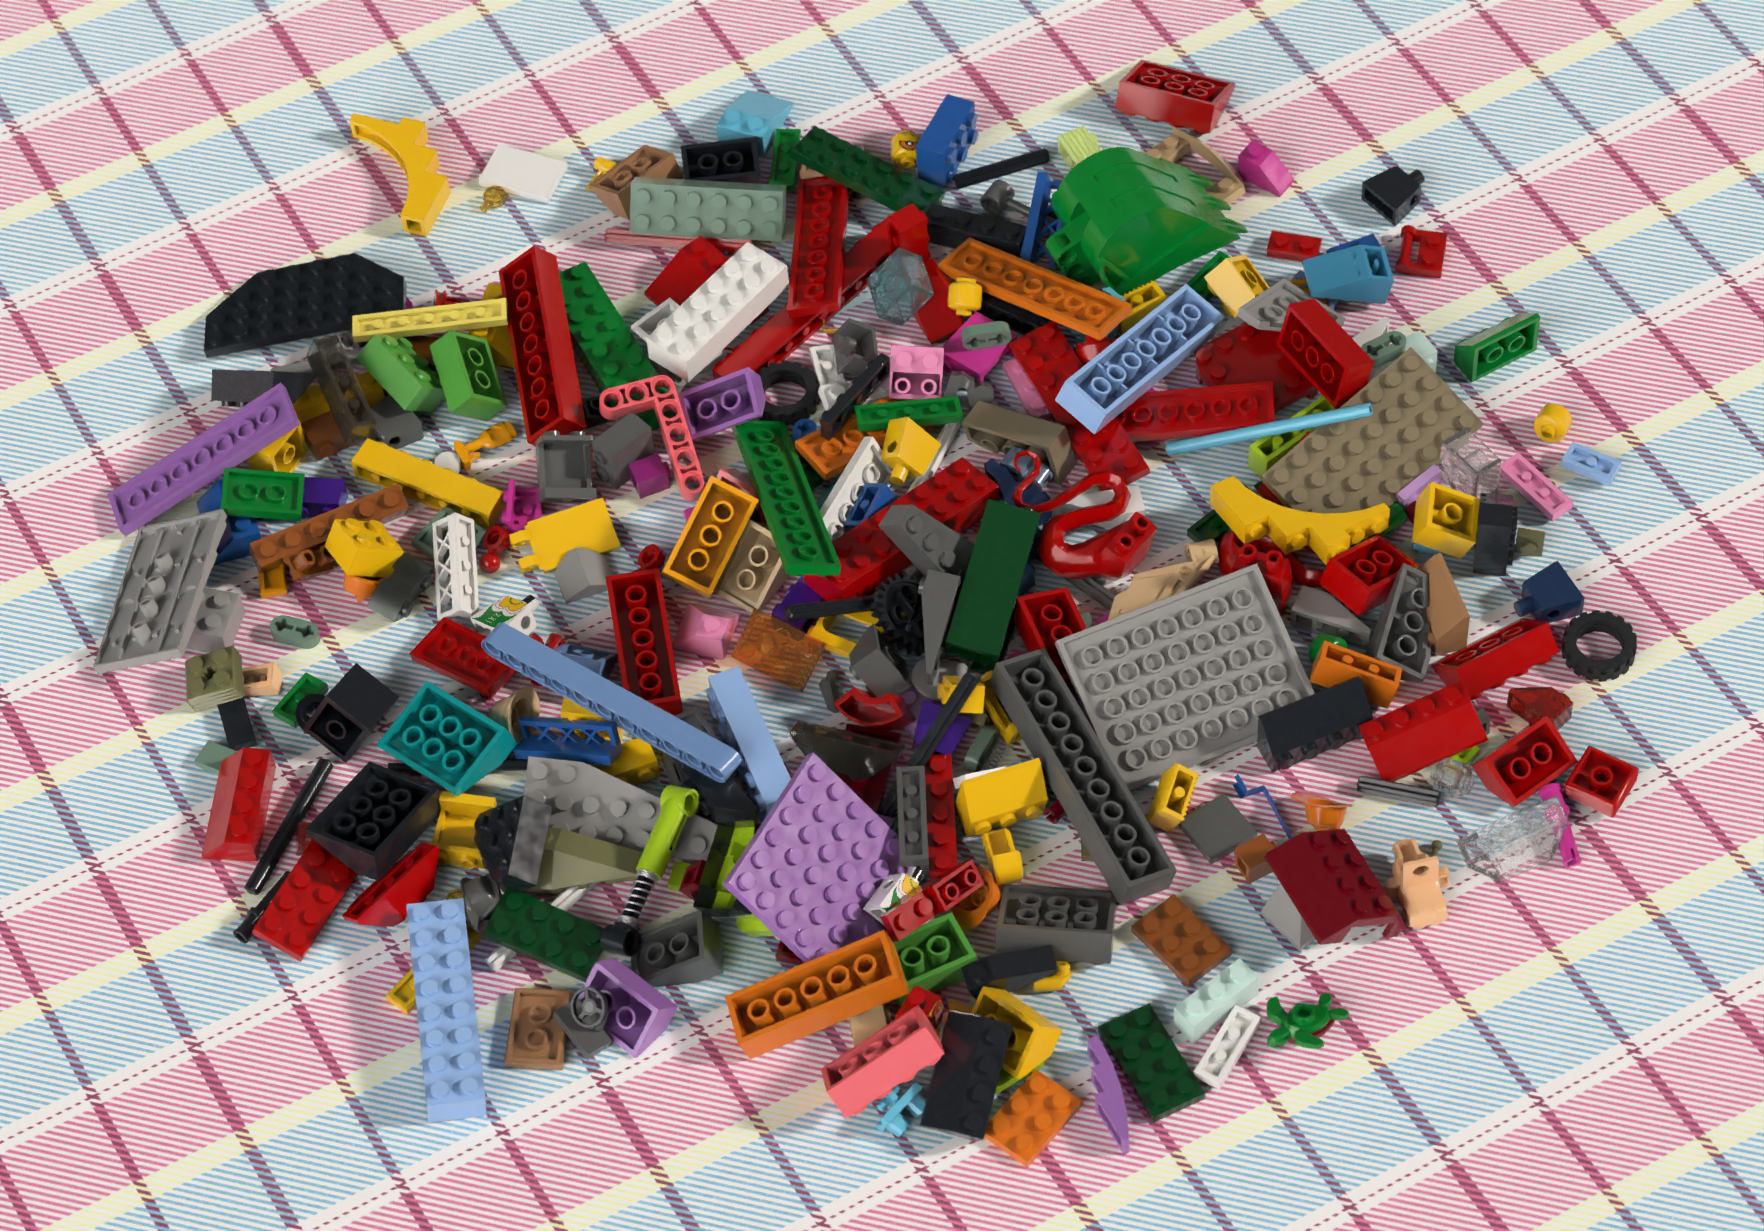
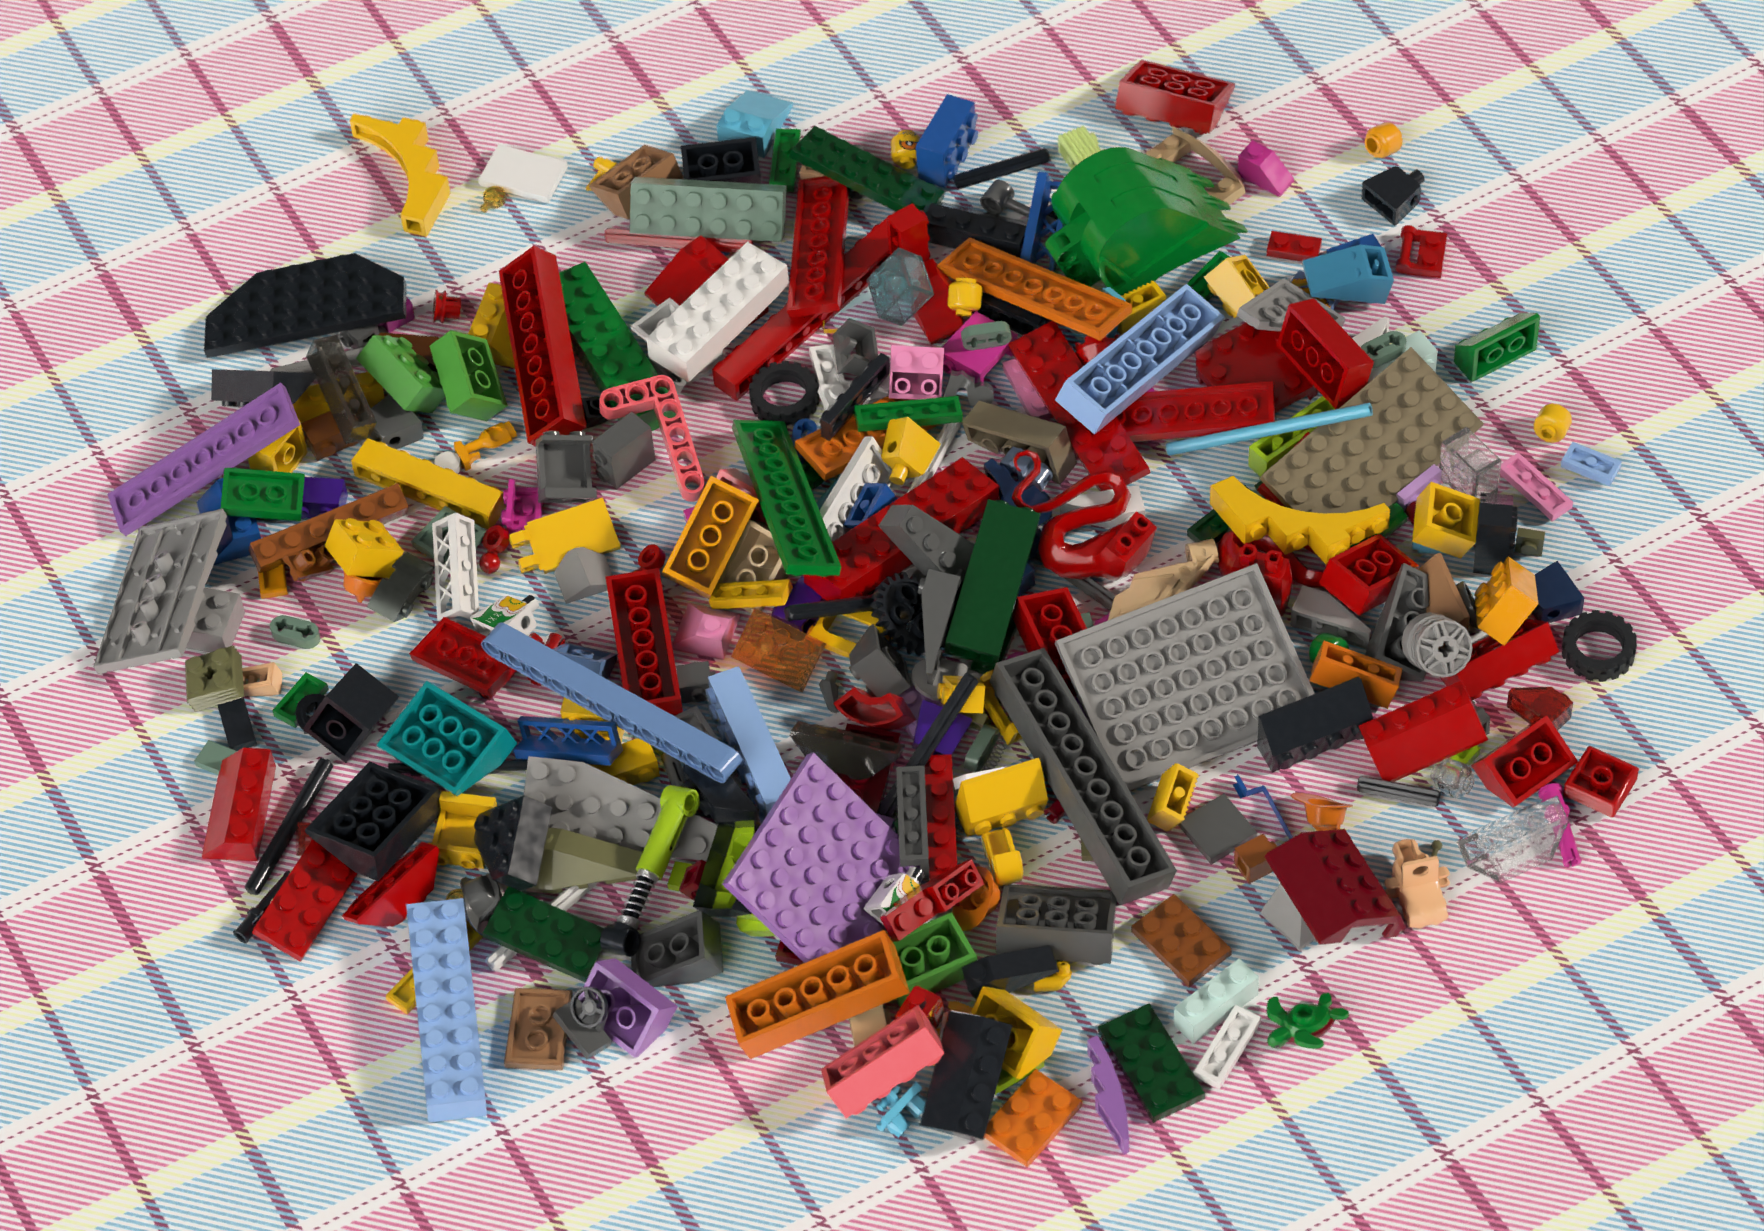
(431, 319): light yellow plate -> none
(508, 710): tan piece -> none
(649, 475): magenta brick -> none
(693, 681): none -> dark grey brick
(723, 403): medium lavender slope -> none
(750, 594): none -> yellow plate
(1383, 140): none -> light orange head
(1429, 632): none -> light grey wheel
(1469, 602): none -> dark grey wheel
(1505, 600): none -> light orange brick

